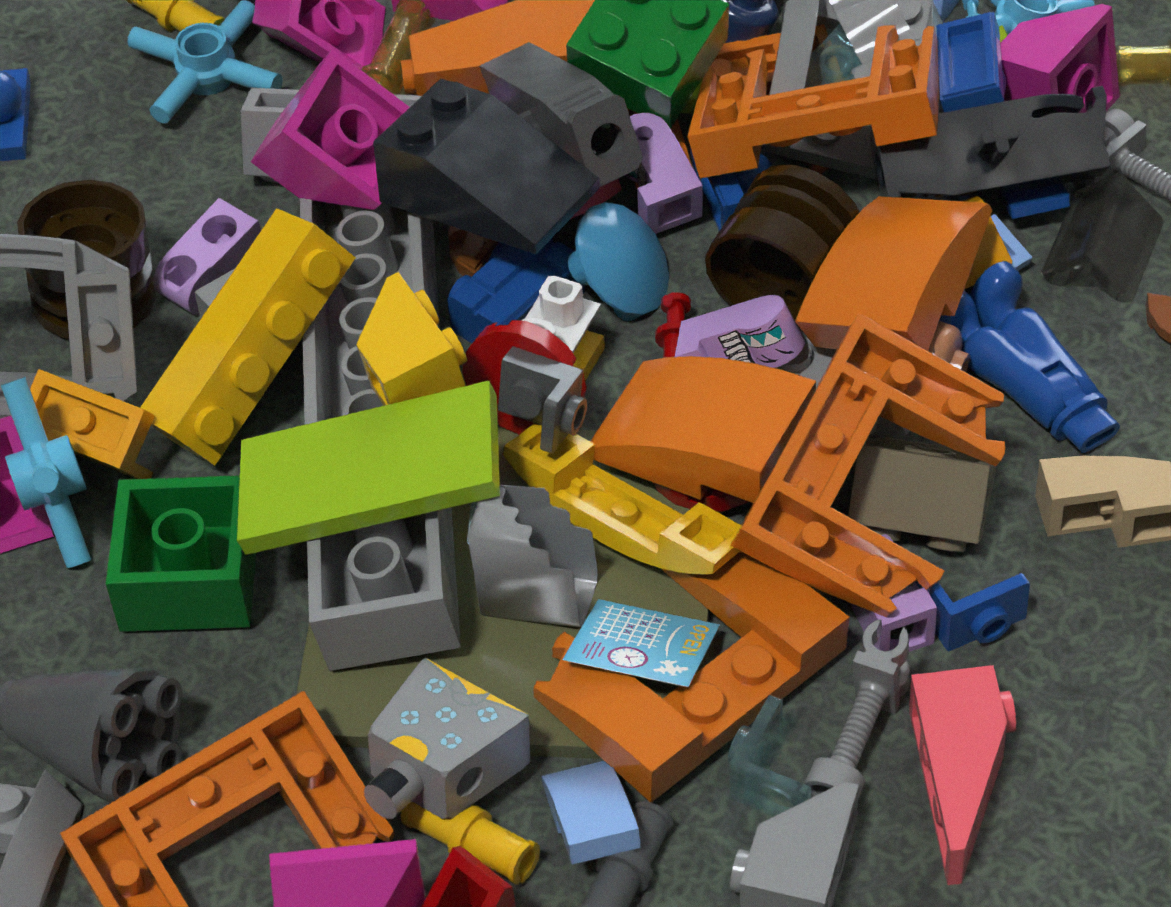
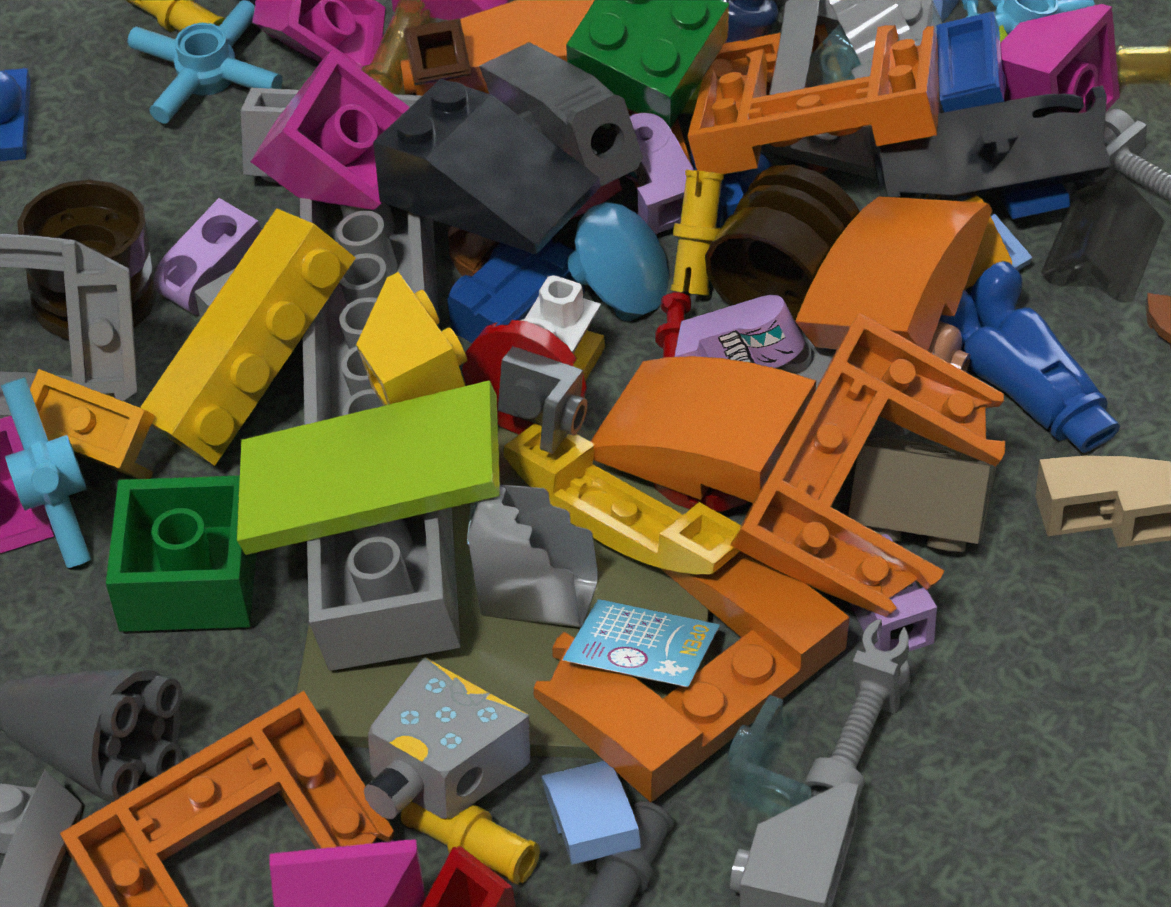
(436, 51): none -> reddish brown slope
(696, 230): none -> yellow pin
(960, 743): coral slope -> none
(980, 615): blue bracket -> none

